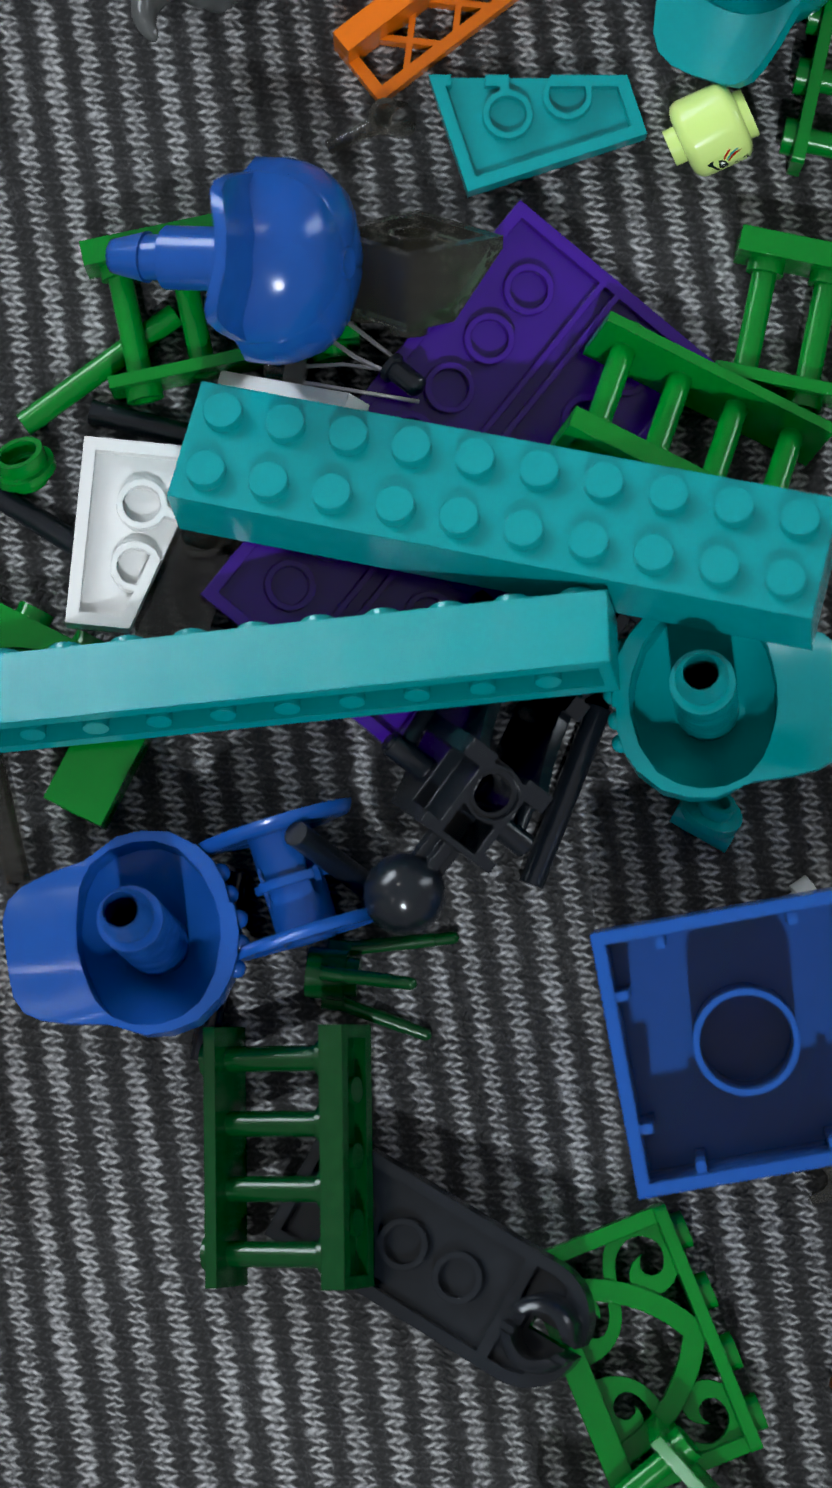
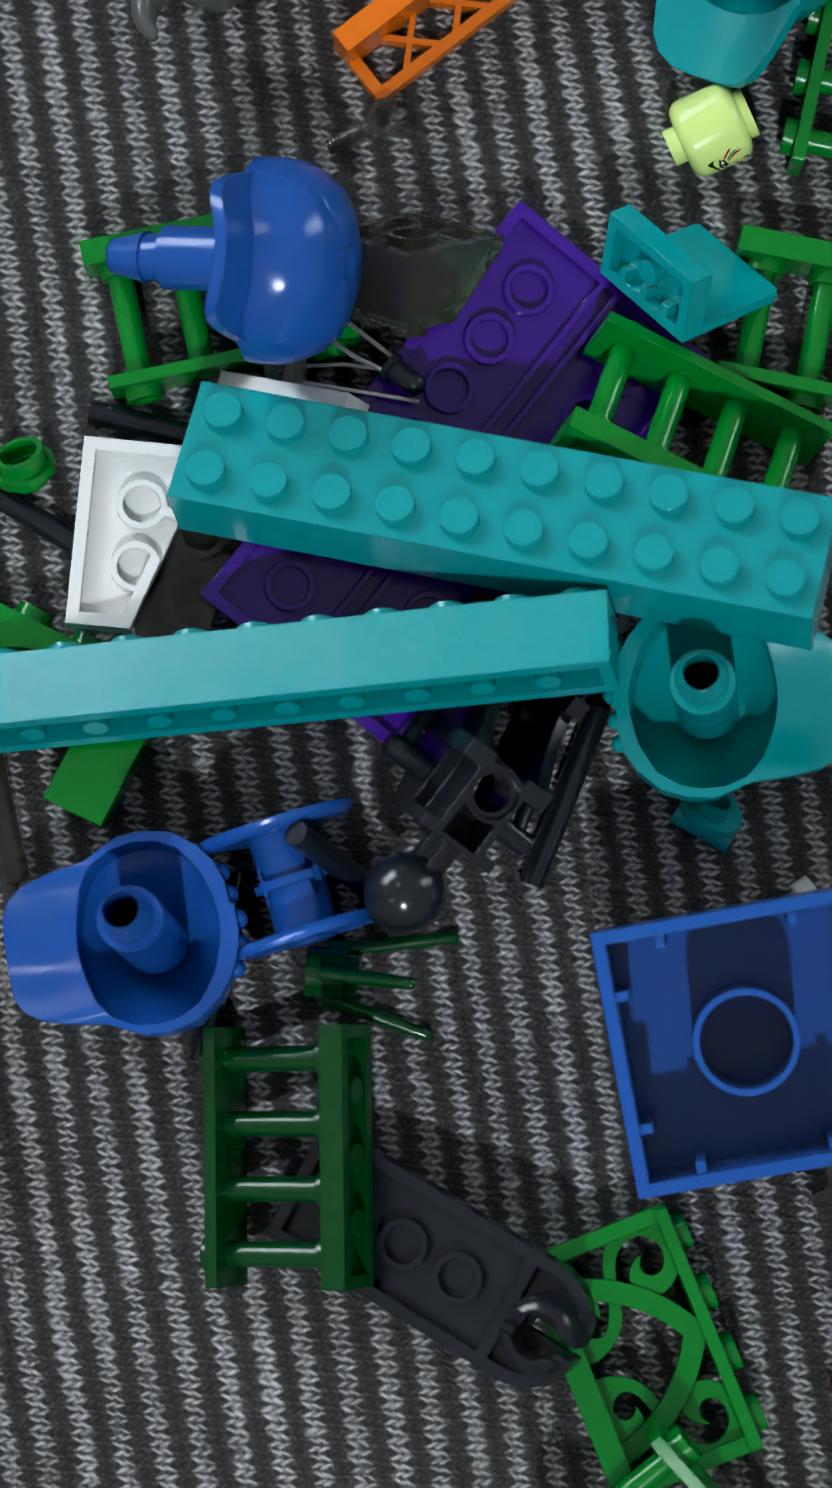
(93, 374): green bar -> none
(530, 126): teal wing -> none
(682, 277): none -> teal bracket

